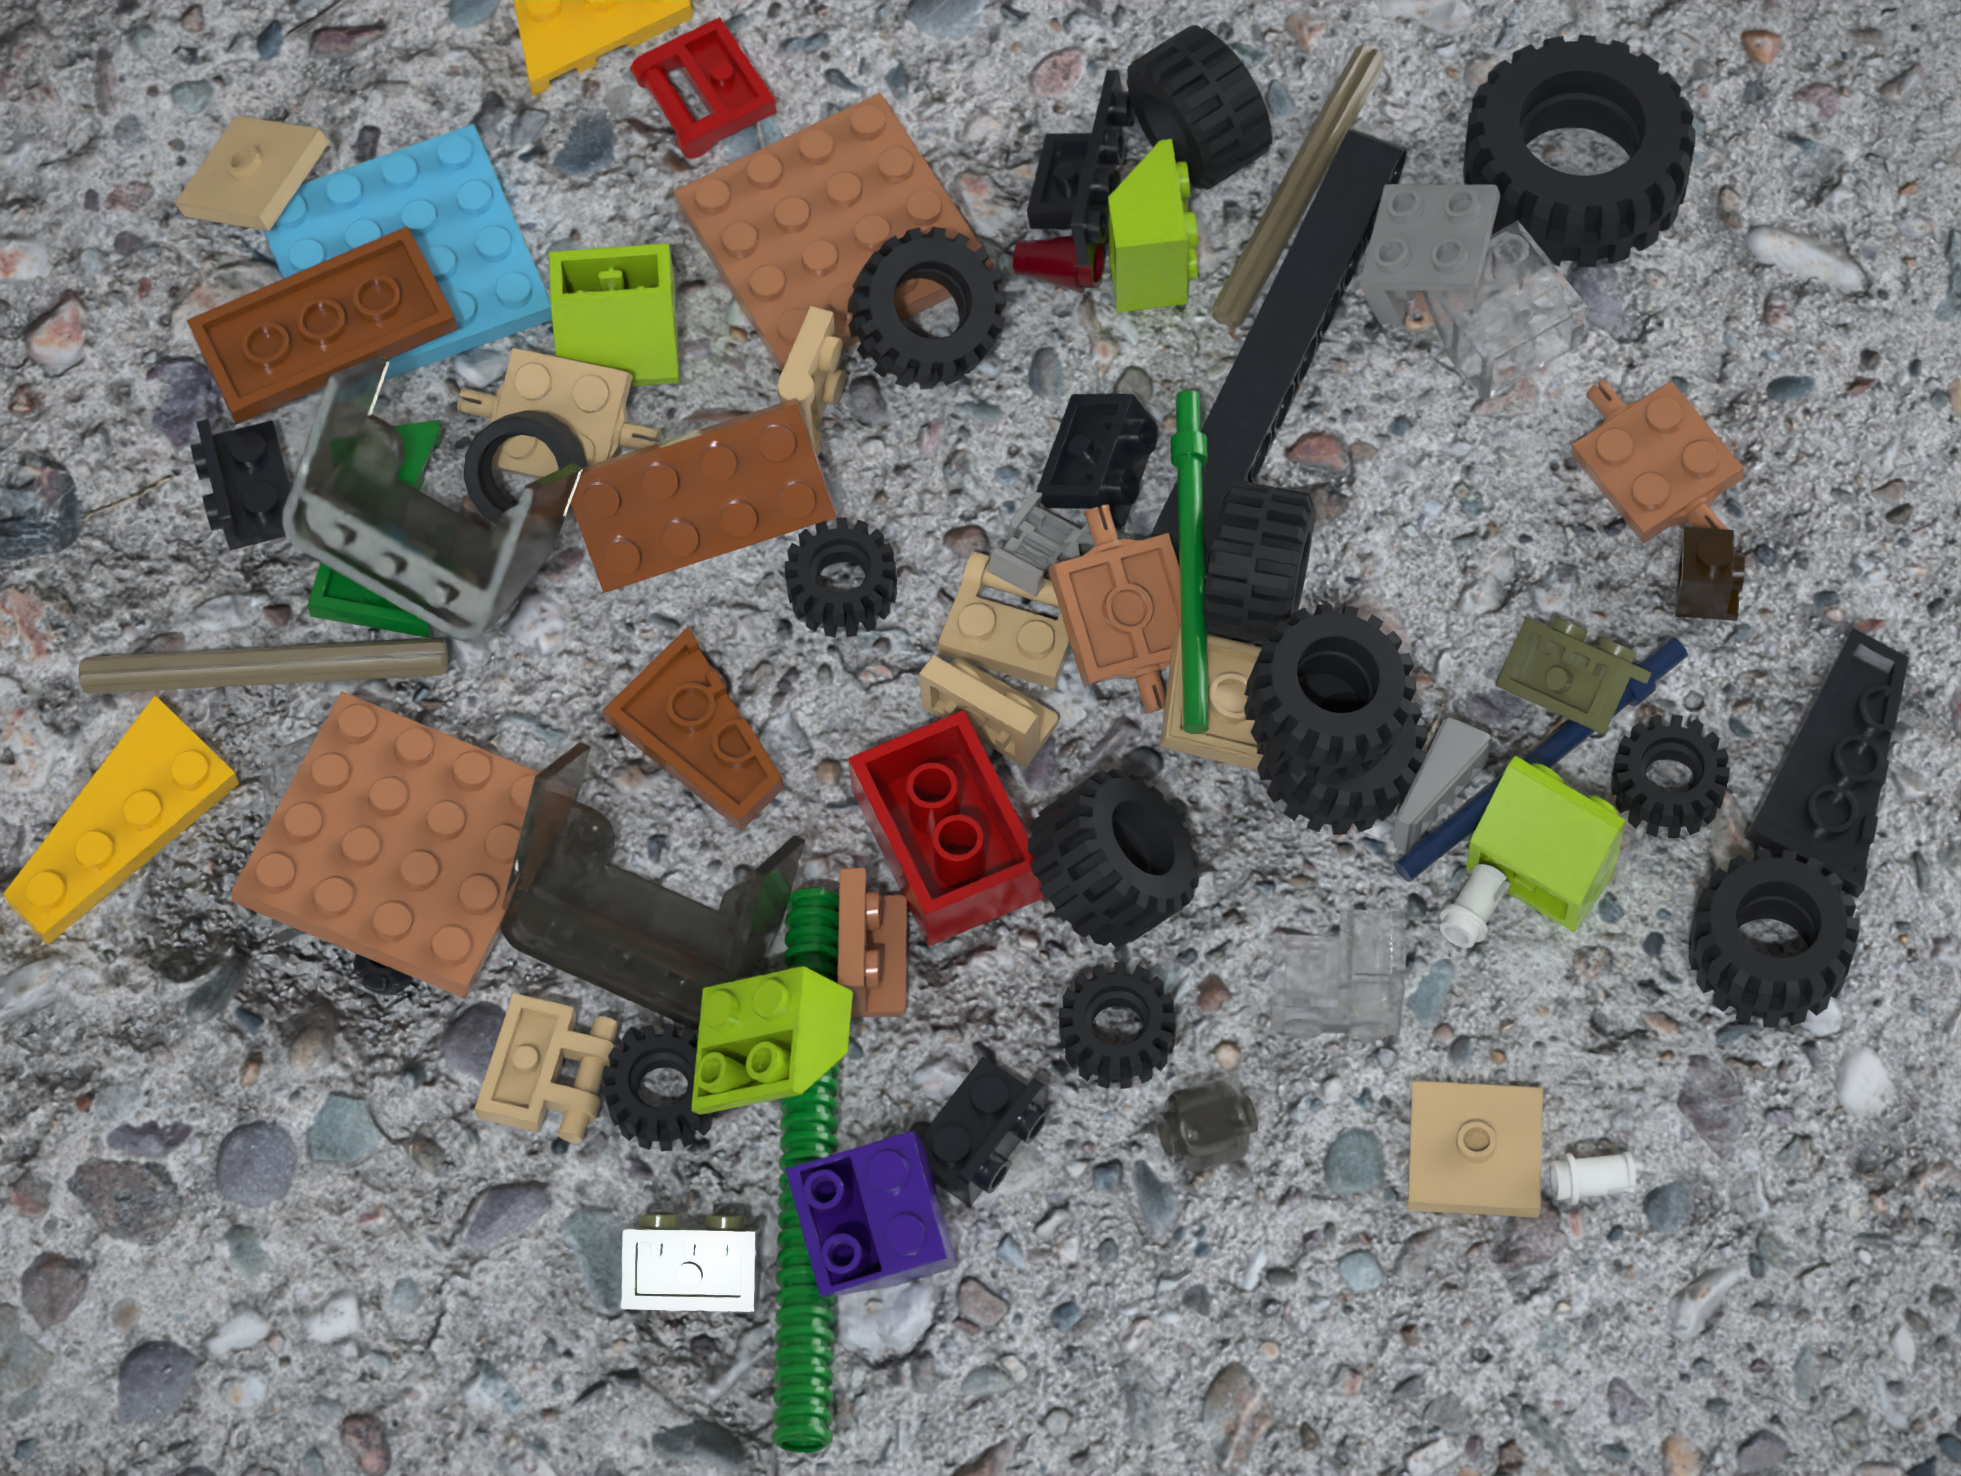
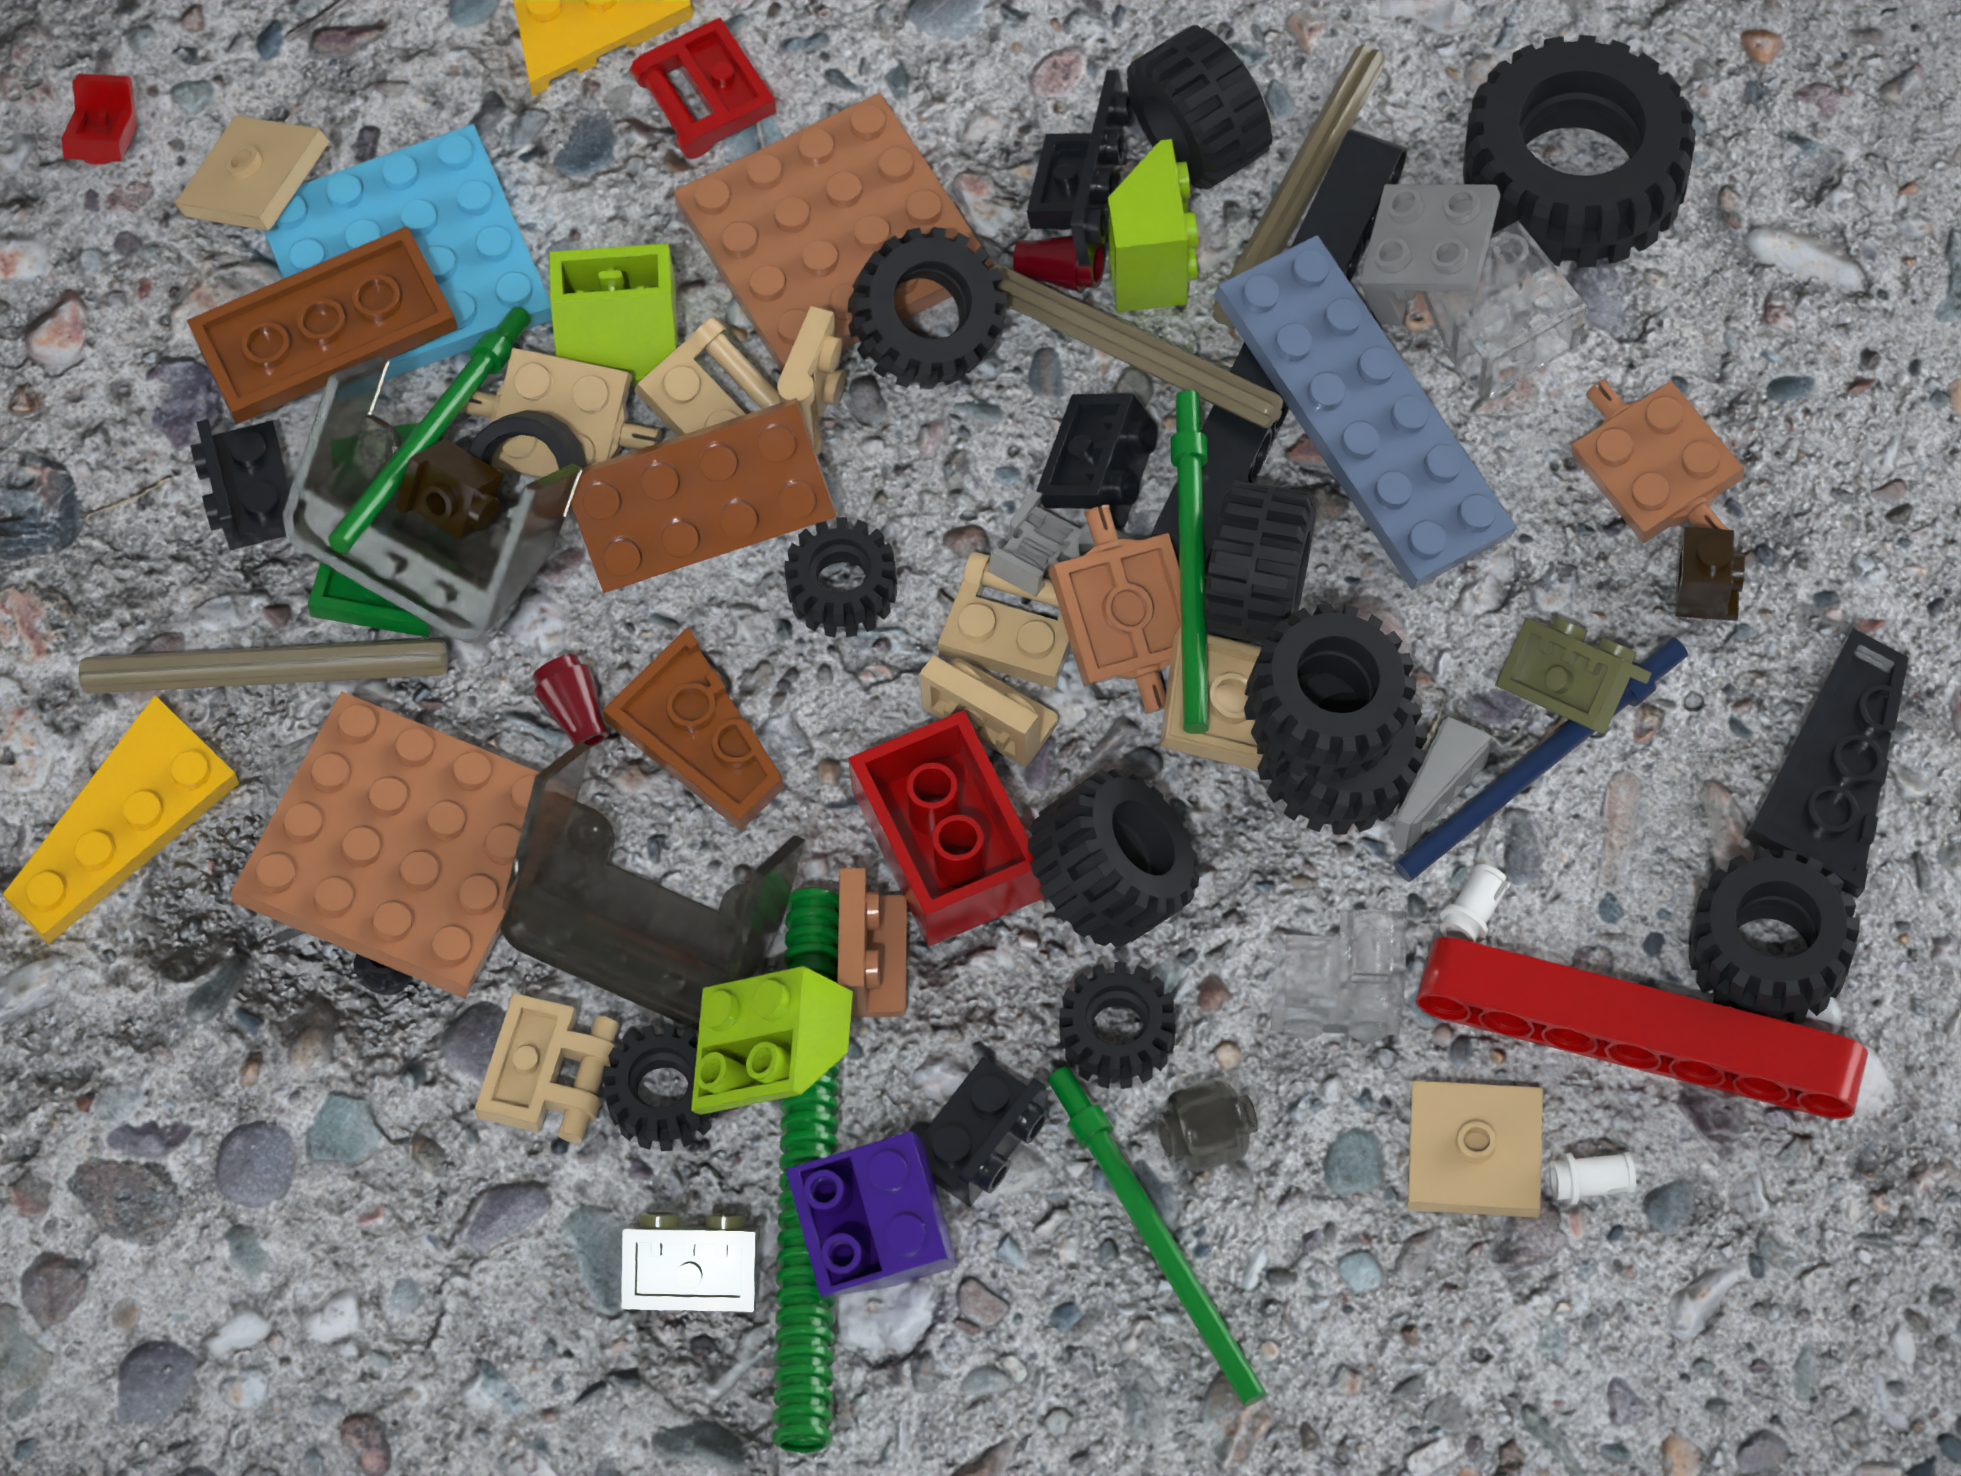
(101, 119): none -> red bracket
(451, 489): none -> dark brown brick
(487, 358): none -> green bar
(571, 699): none -> dark red cone
(688, 396): none -> tan plate
(1093, 1131): none -> green bar
(1139, 349): none -> dark tan axle
(1364, 412): none -> sand blue plate
(1548, 842): lime slope -> none
(1642, 1028): none -> red beam
(1675, 744): black tyre -> none

